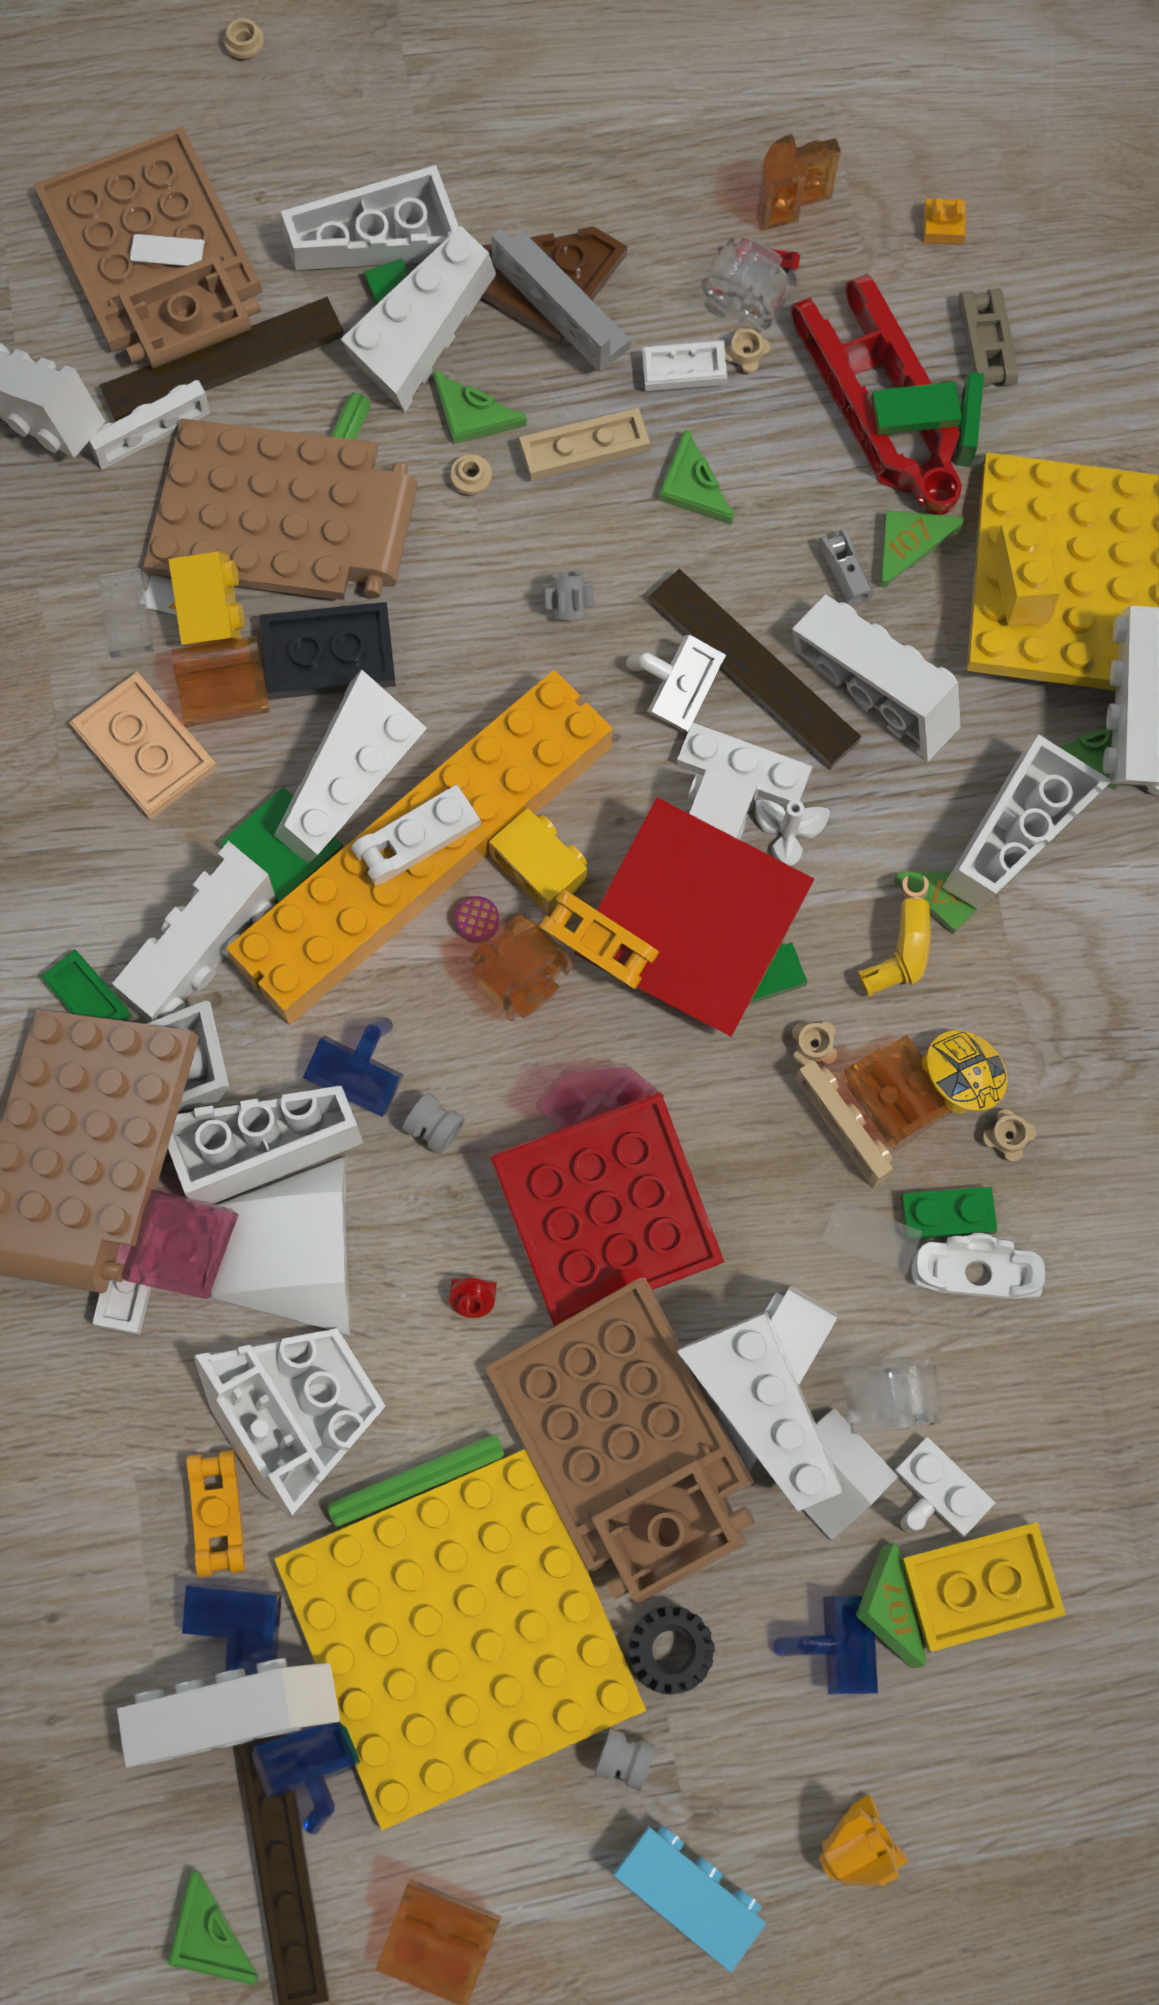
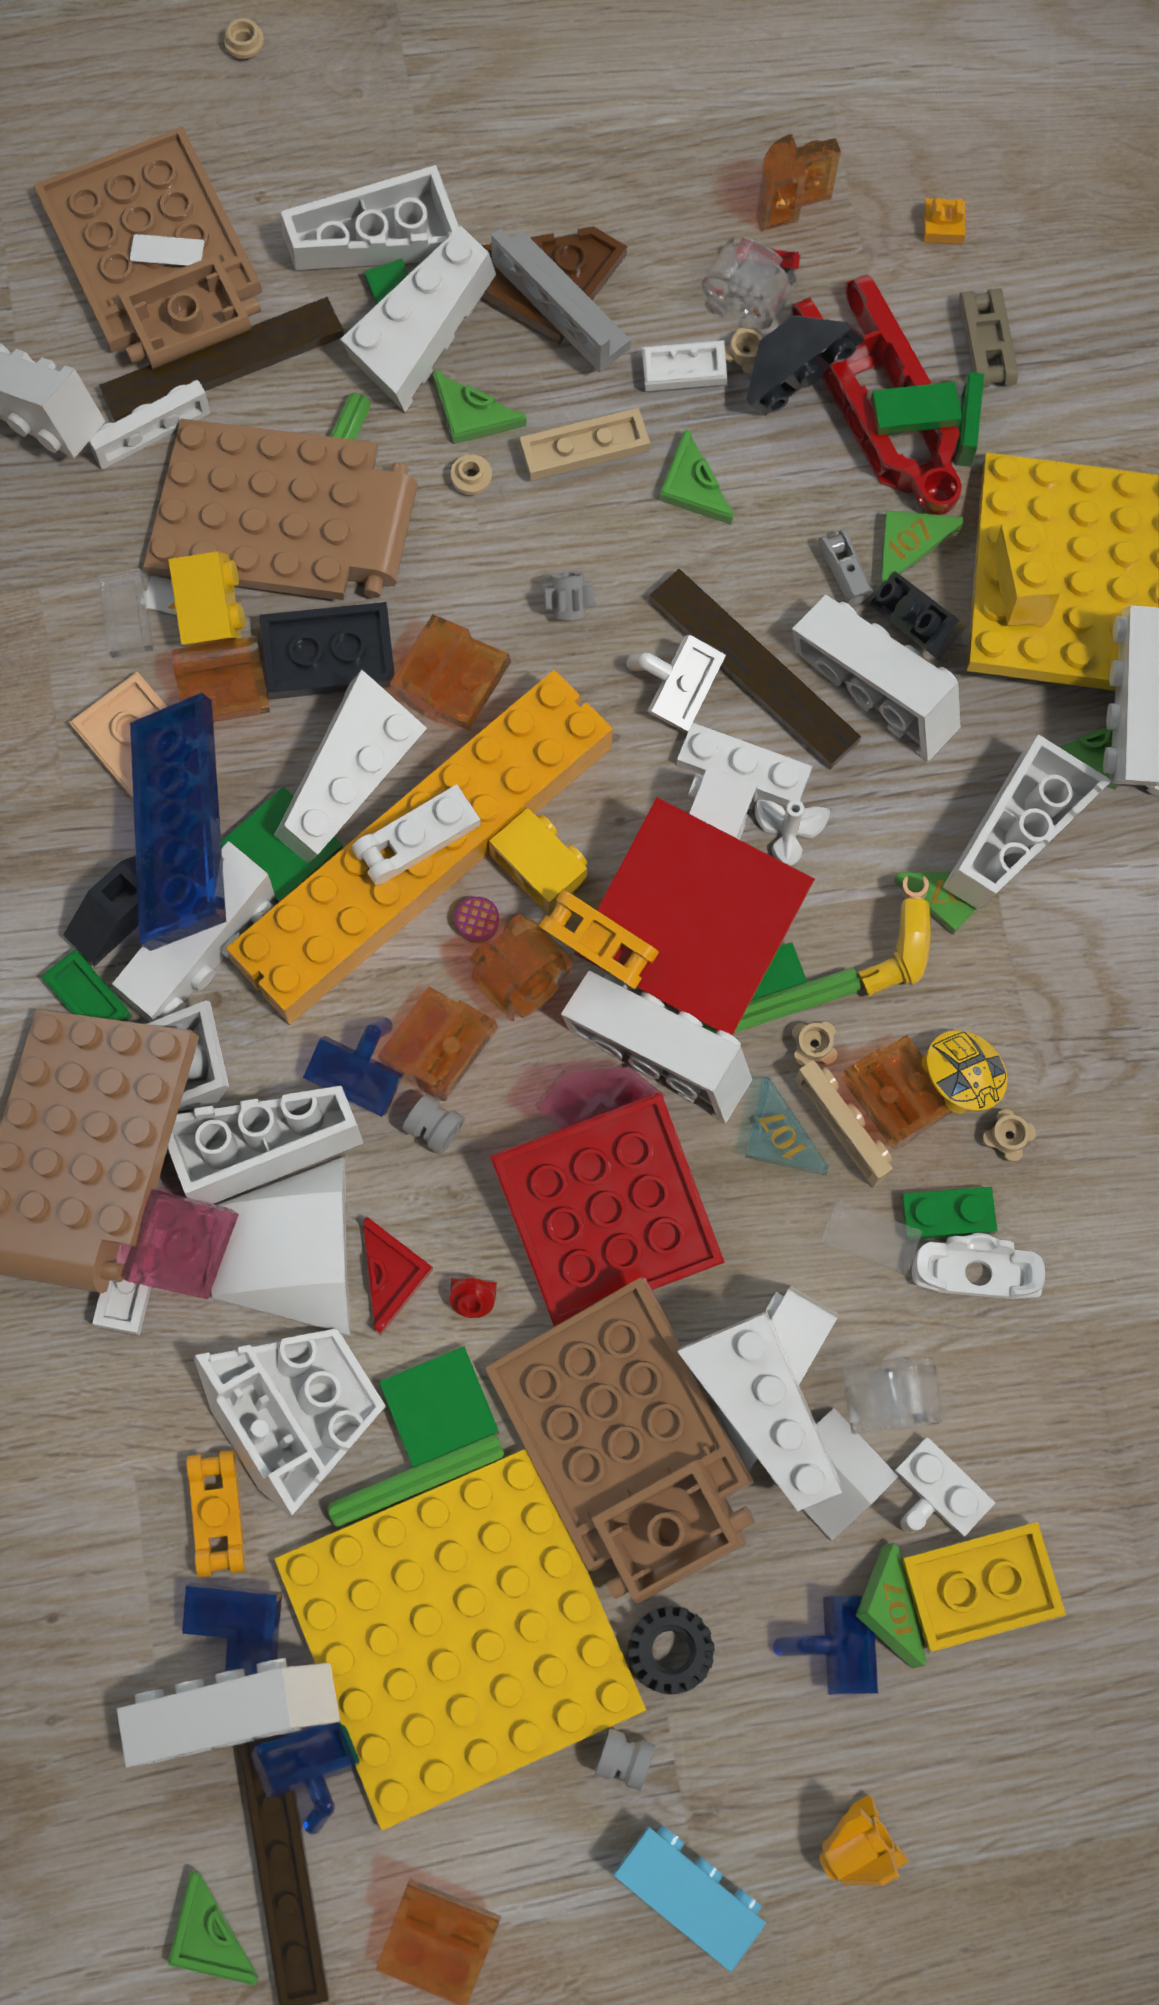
(106, 913): none -> black slope
(177, 823): none -> clear blue plate
(393, 1274): none -> red tile
(438, 1043): none -> clear orange brick
(439, 1406): none -> green tile
(449, 673): none -> clear orange brick
(660, 1042): none -> white wedge
(779, 1136): none -> clear light blue tile
(796, 358): none -> black slope
(798, 998): none -> bright green axle
(917, 615): none -> black slope

